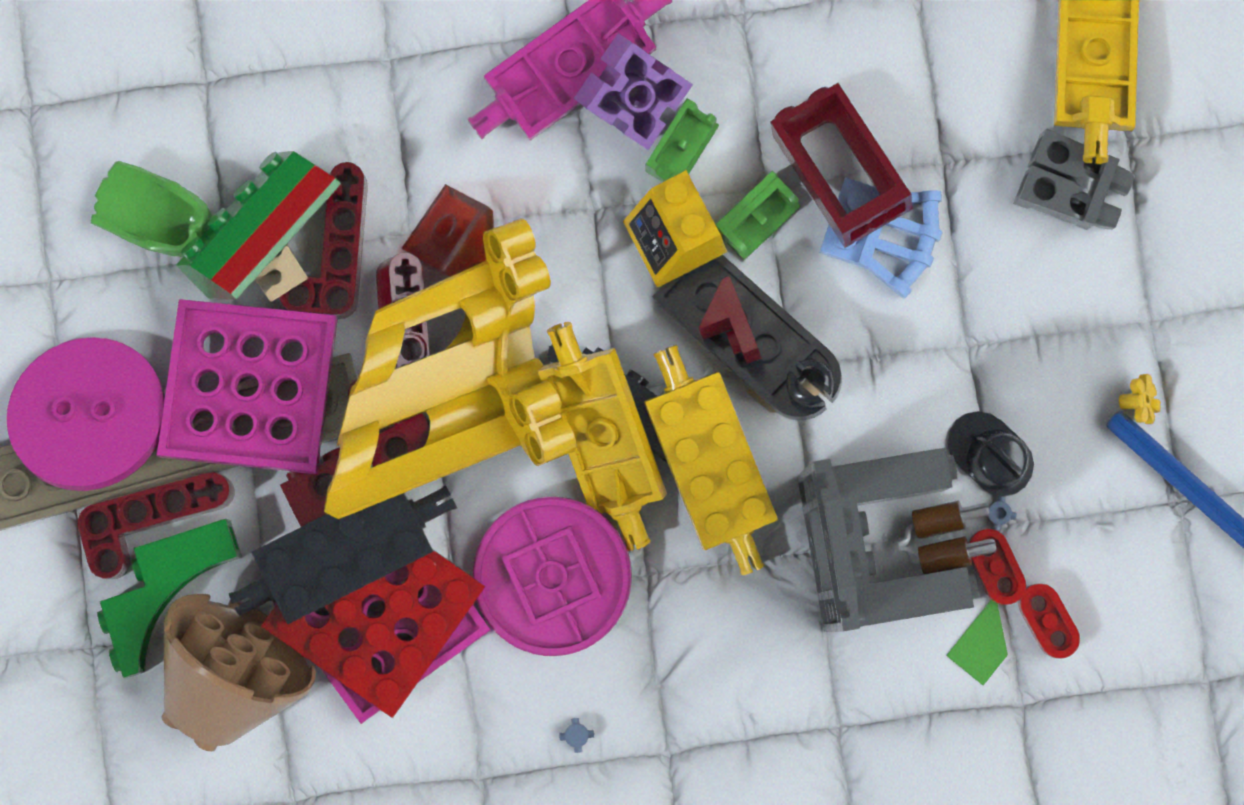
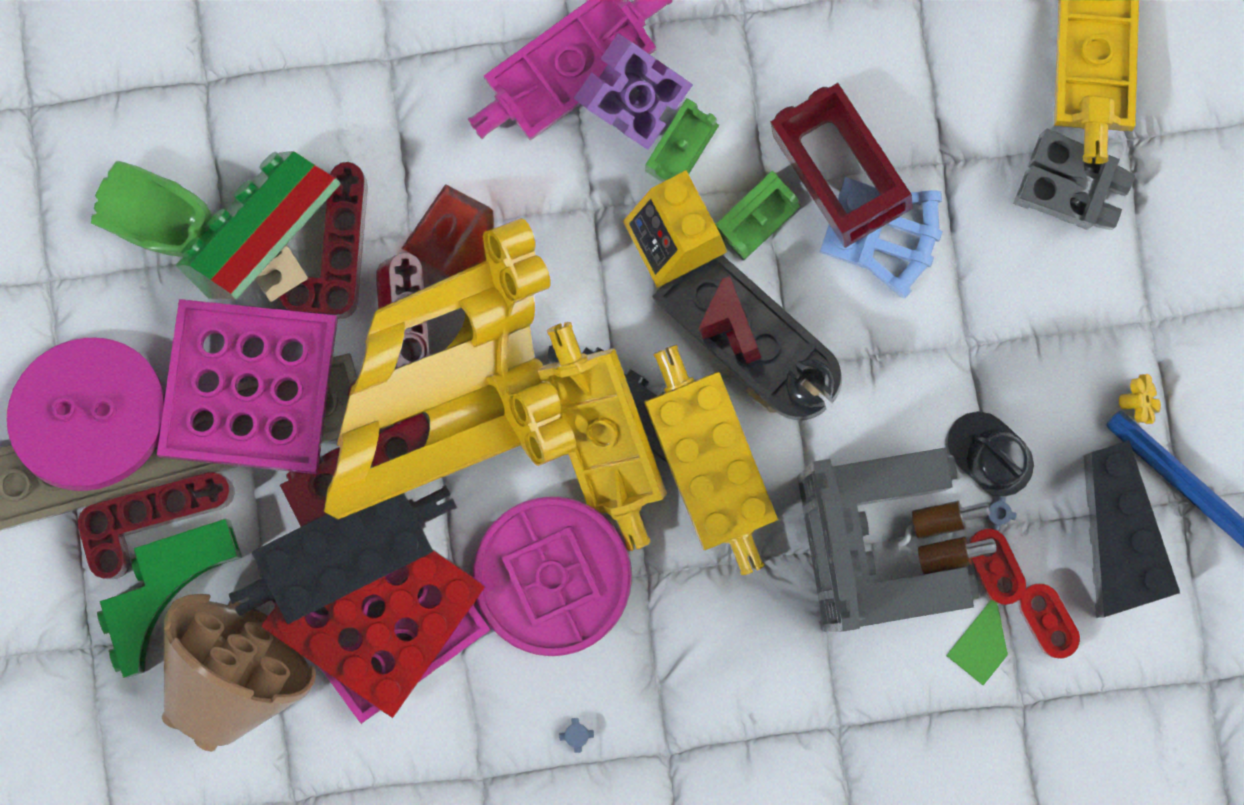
(1124, 534): none -> black wedge

